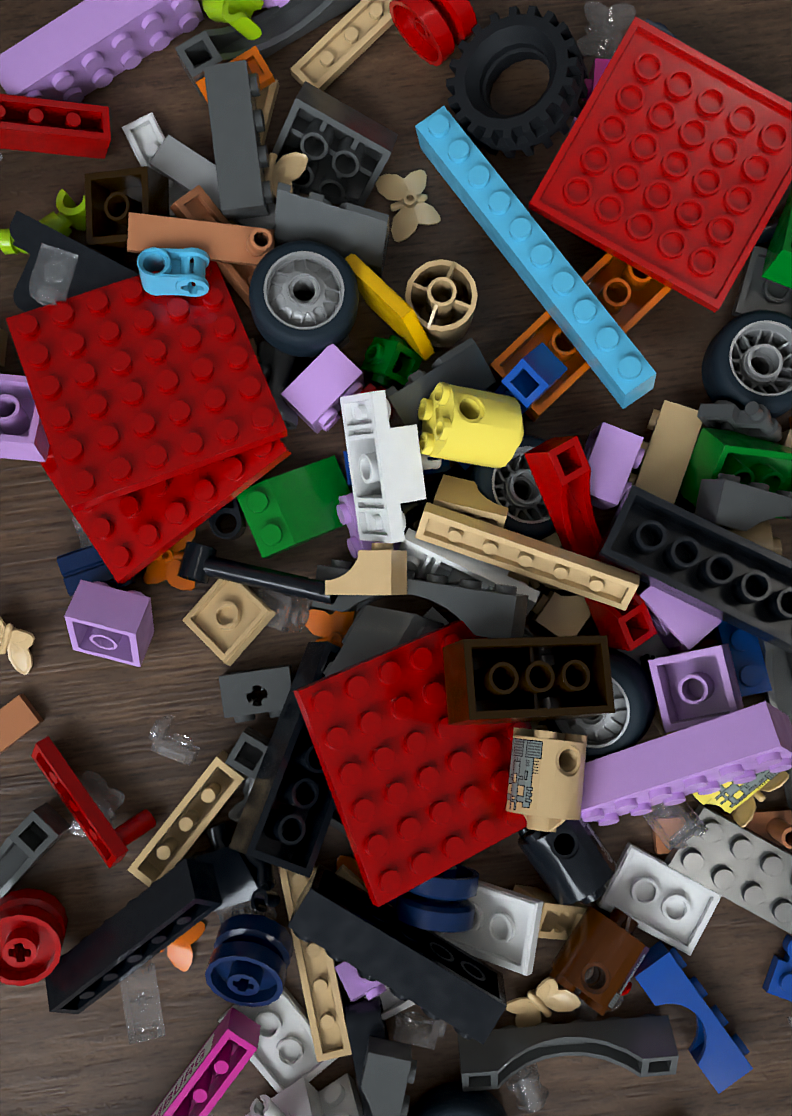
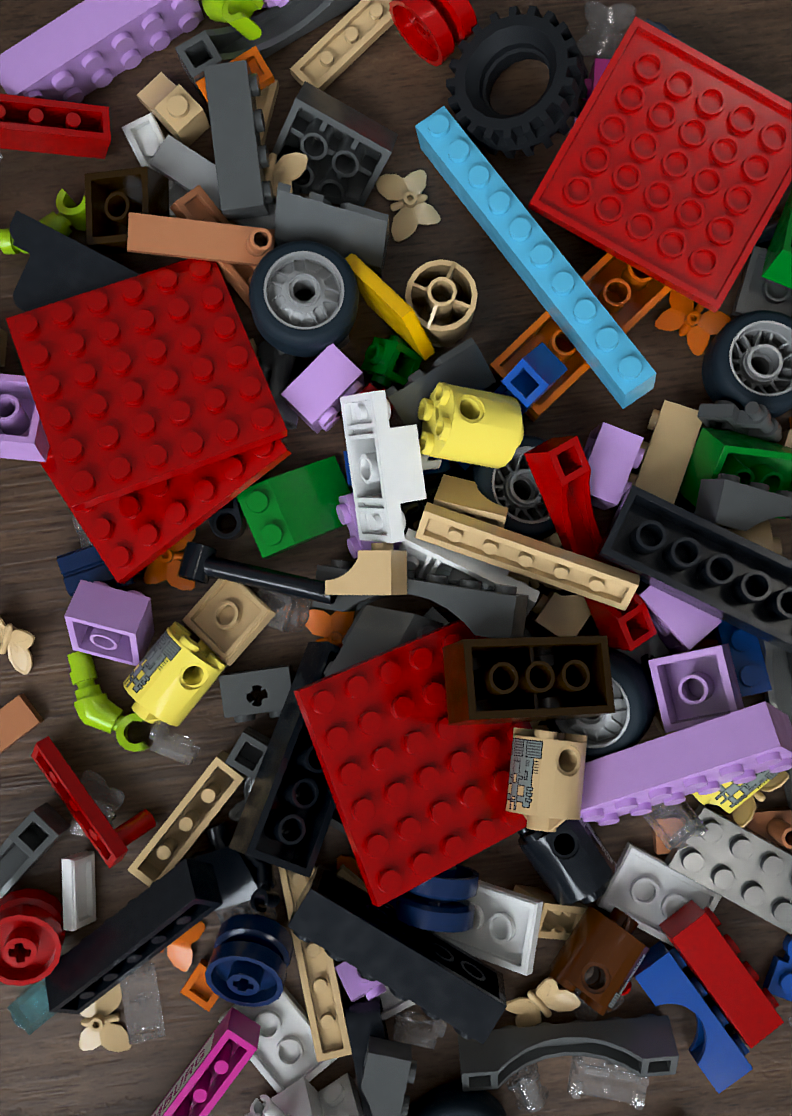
(31, 1007): none -> clear light blue brick
(52, 275): clear bracket -> none
(78, 890): none -> white tile
(95, 707): none -> lime piece
(99, 1024): none -> tan piece
(172, 677): none -> light yellow cylinder
(174, 109): none -> tan arch
(175, 271): medium azure piece -> none
(198, 989): none -> orange plate
(606, 1080): none -> clear hinge
(691, 322): none -> orange piece
(721, 973): none -> red brick

